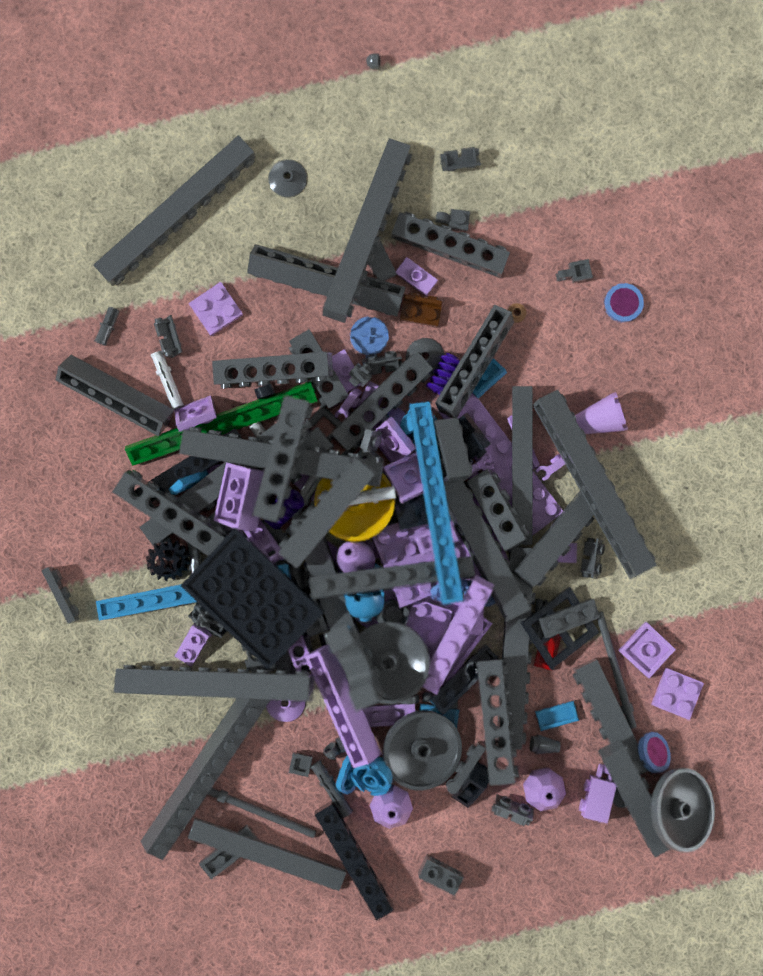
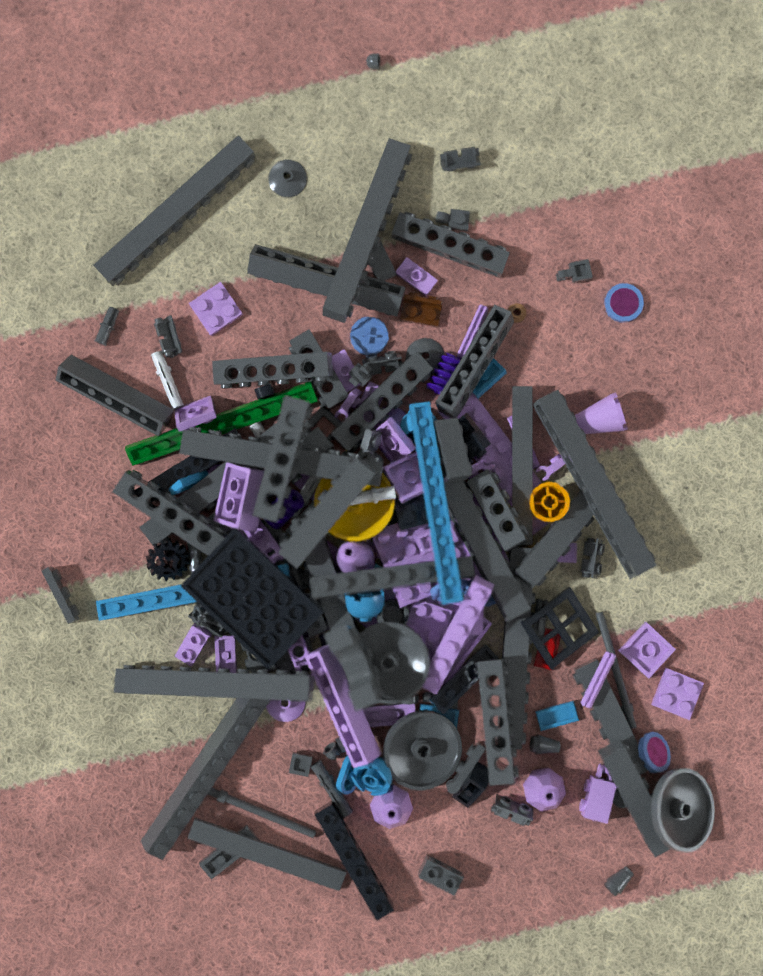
(225, 653): none -> lavender plate
(473, 329): none -> lavender axle
(549, 502): none -> light orange cylinder
(569, 618): dark grey plate -> none
(598, 679): none -> lavender axle
(618, 881): none -> dark grey cone

